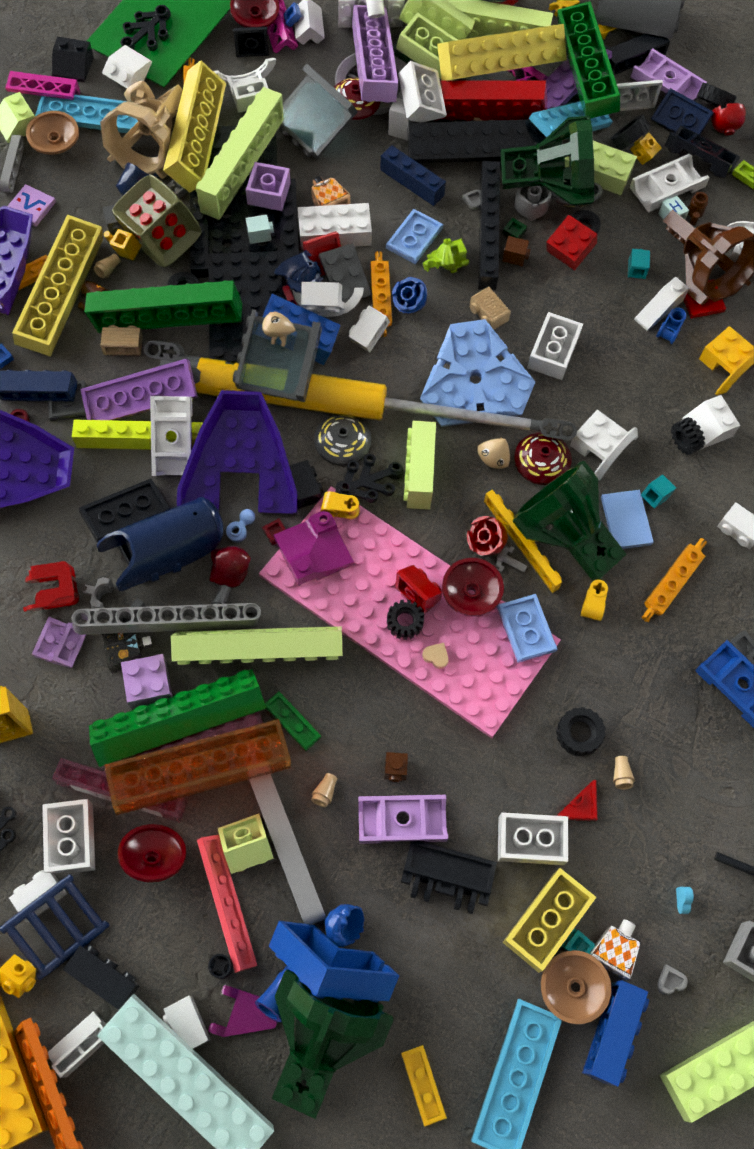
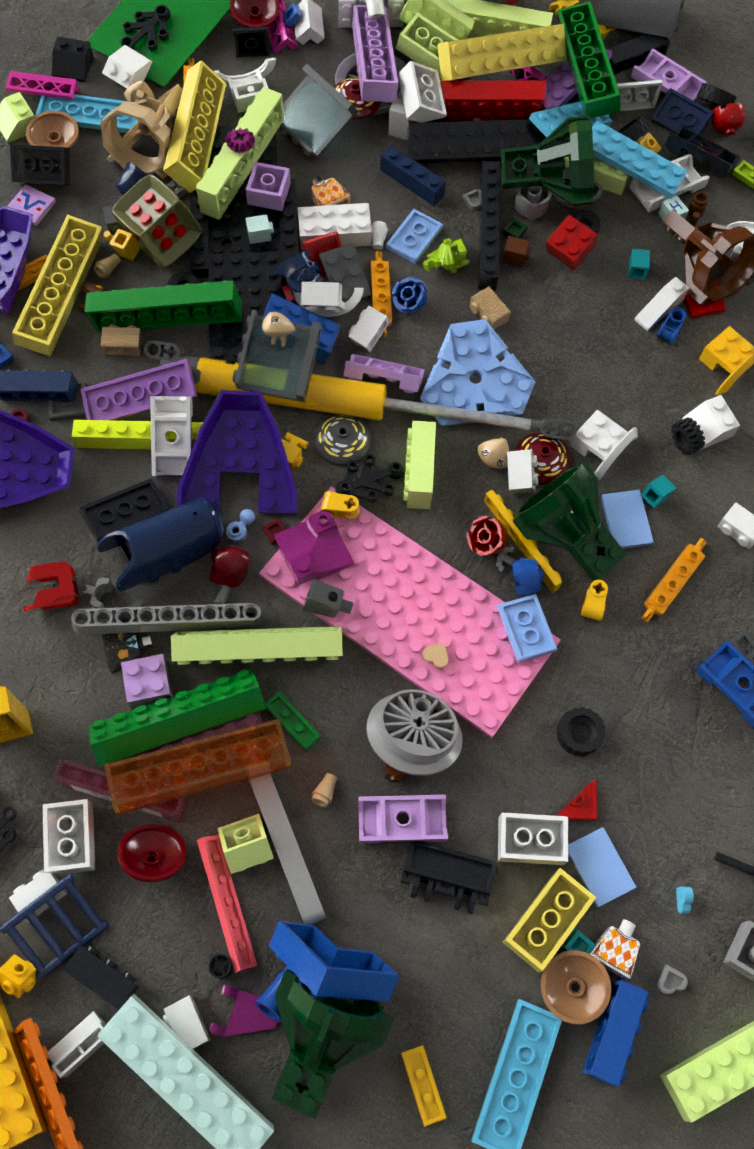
(12, 163): light grey beam -> none
(40, 164): none -> black brick
(58, 643): lavender slope -> none
(236, 144): none -> magenta gear
(292, 451): none -> yellow brick
(307, 488): black brick -> none
(326, 600): none -> dark grey torso
(344, 924): blue hair -> none
(379, 233): none -> white cone
(405, 631): black tyre -> none
(406, 755): none -> light grey piece
(409, 376): none -> lavender piece
(418, 588): red slope -> none
(477, 576): dark red dish -> none
(521, 471): none -> white brick
(527, 576): none -> blue cone
(554, 346): white brick -> none
(600, 867): none -> light blue tile
(622, 774): tan cone -> none
(636, 160): none -> medium azure plate

